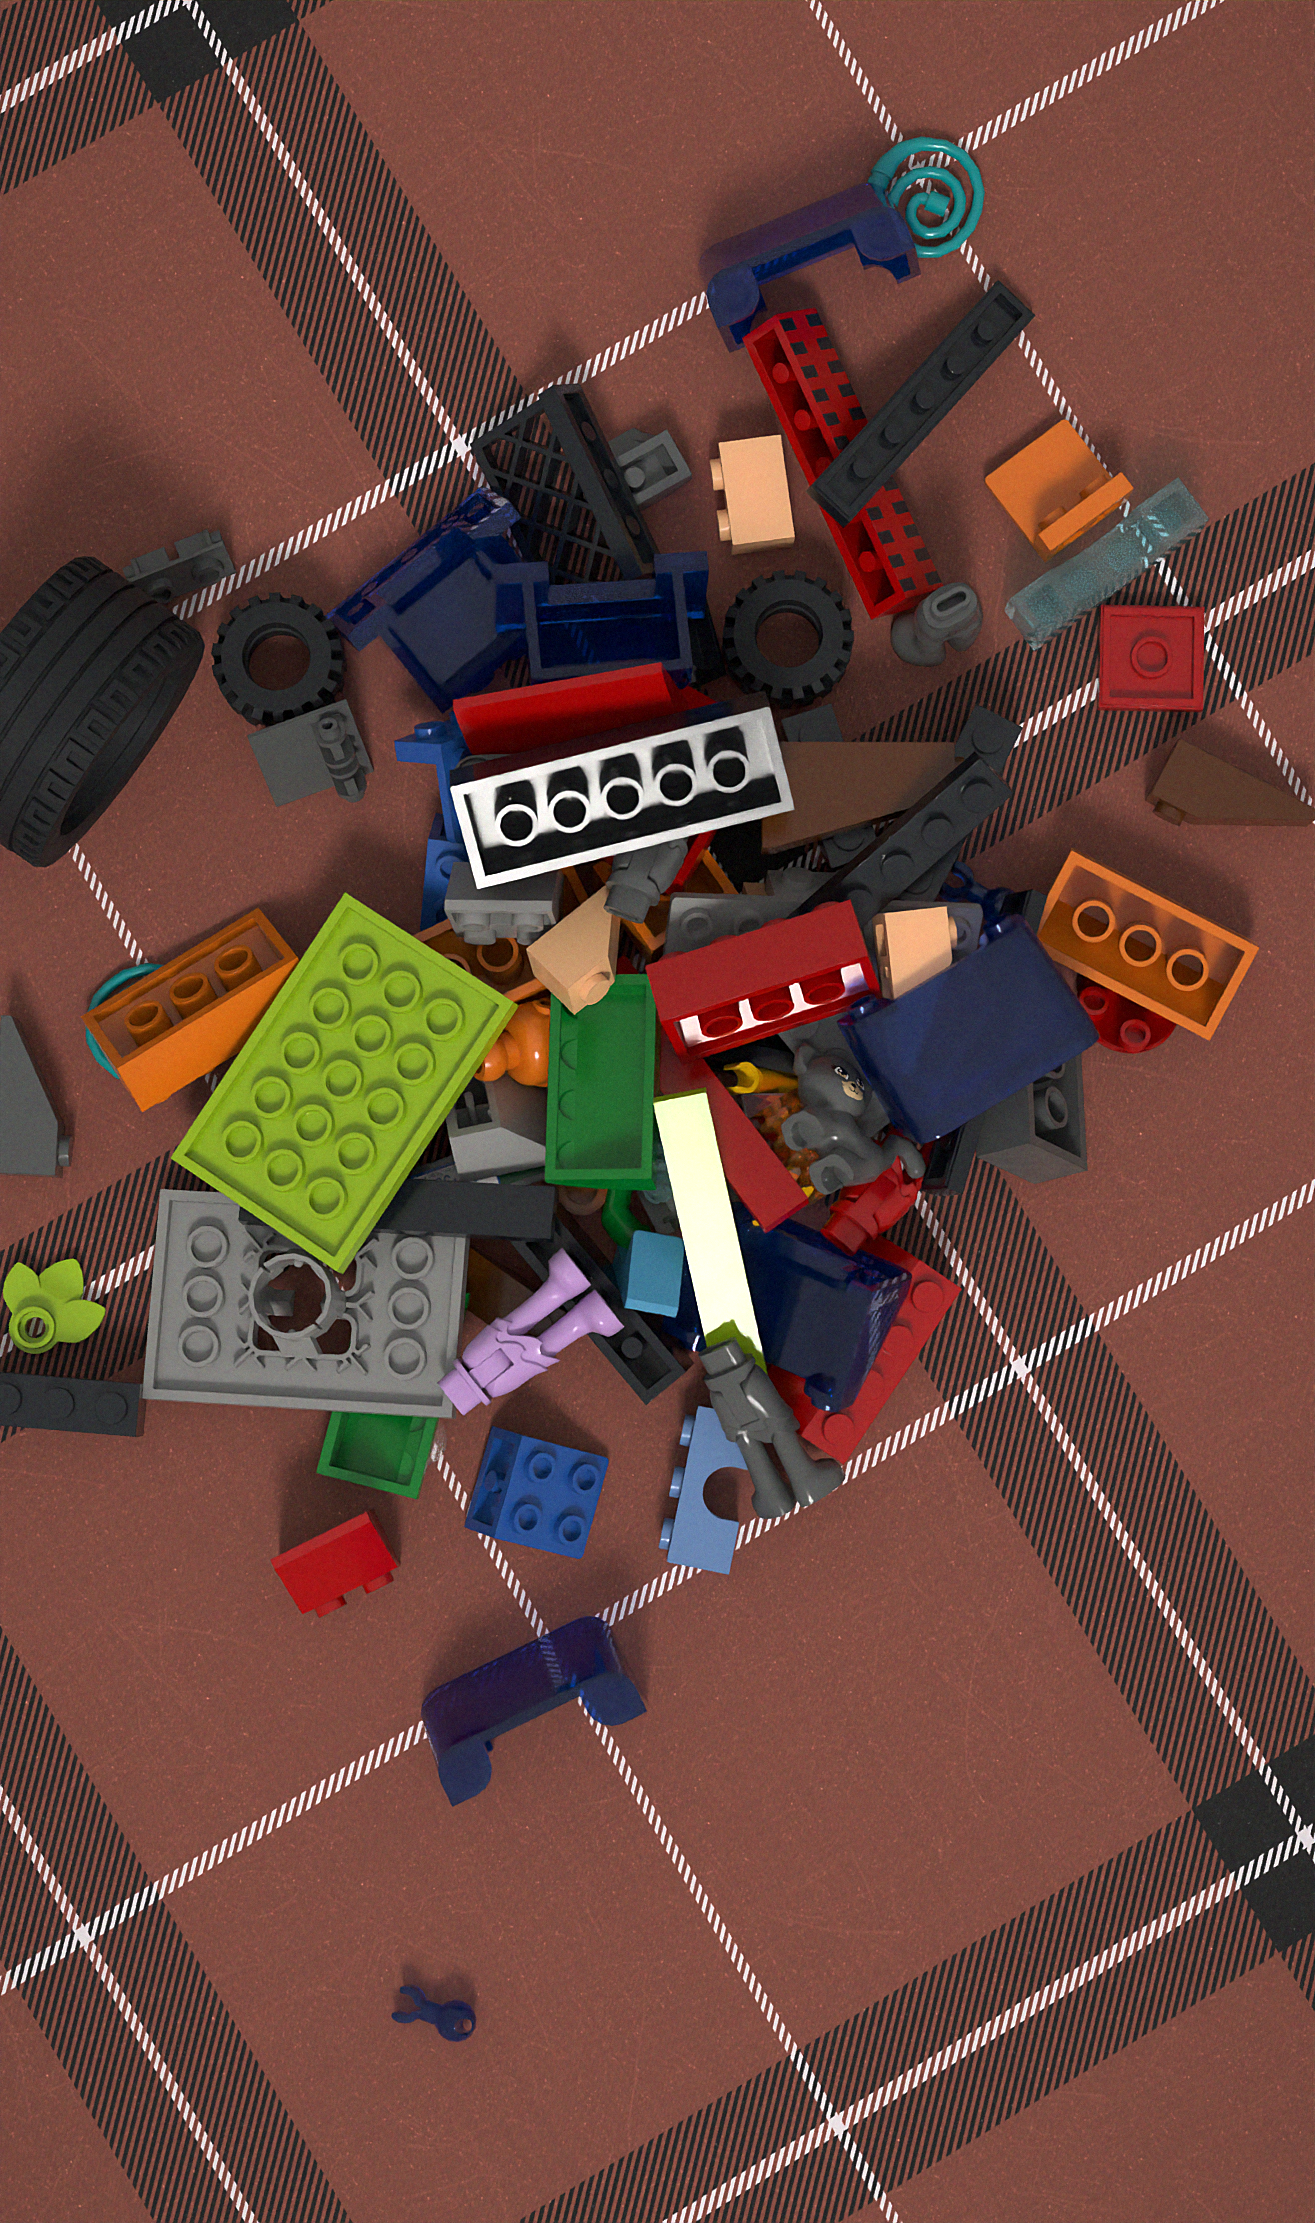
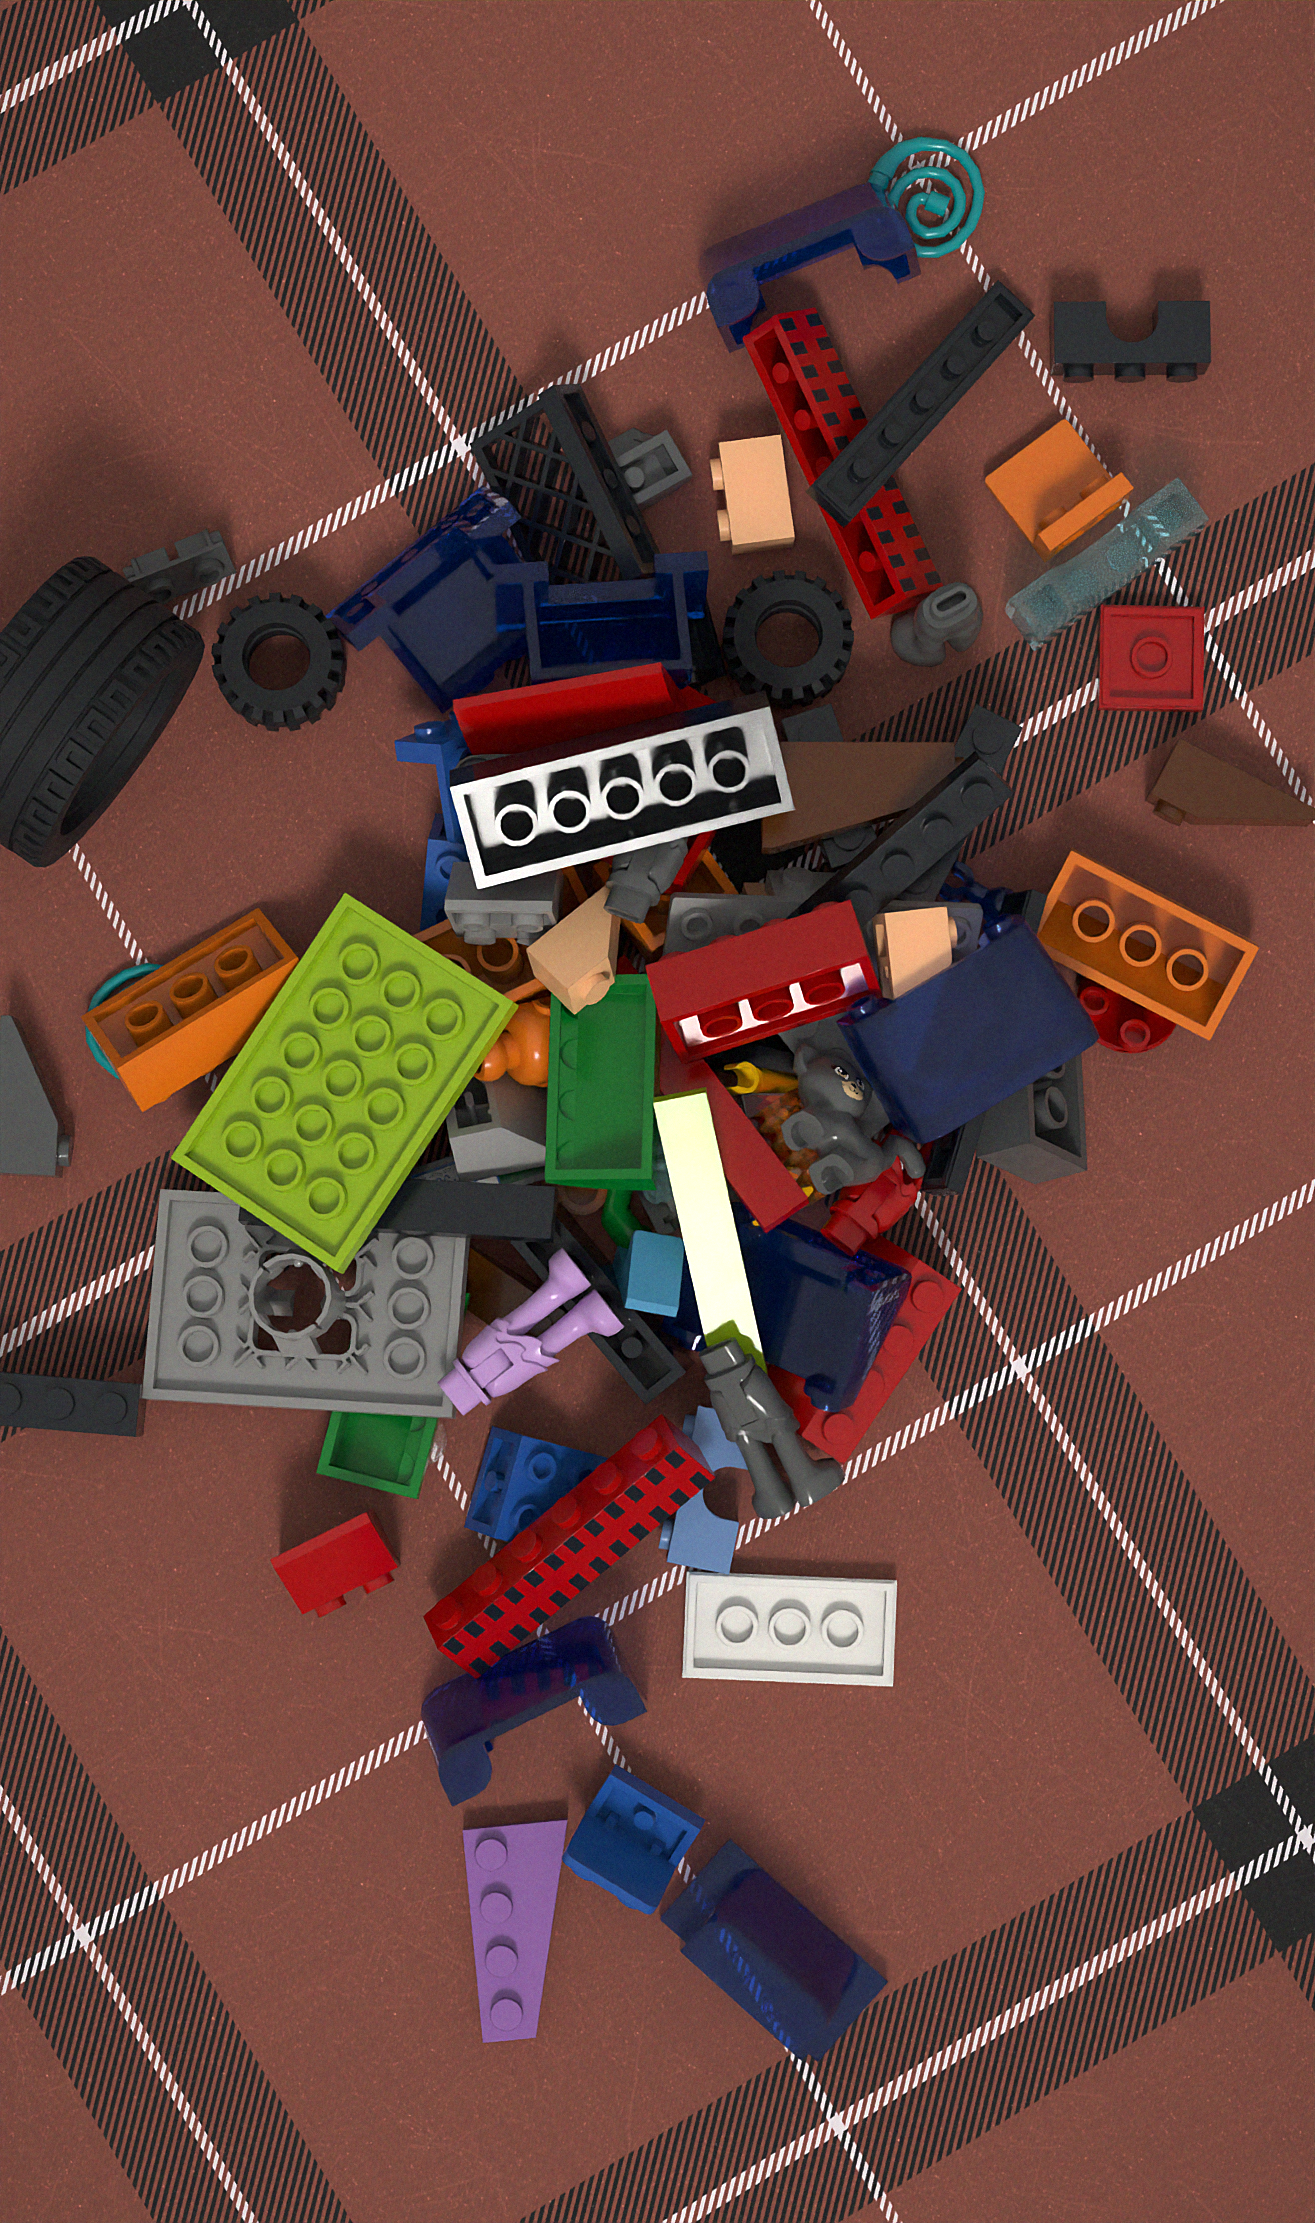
(56, 1300): lime plate -> none
(313, 755): dark grey hinge -> none
(446, 2017): clear blue arm -> none
(512, 1908): none -> medium lavender wing
(568, 1546): none -> red brick
(631, 1840): none -> blue bracket
(771, 1953): none -> clear blue windscreen
(789, 1628): none -> white tile
(1086, 347): none -> black arch

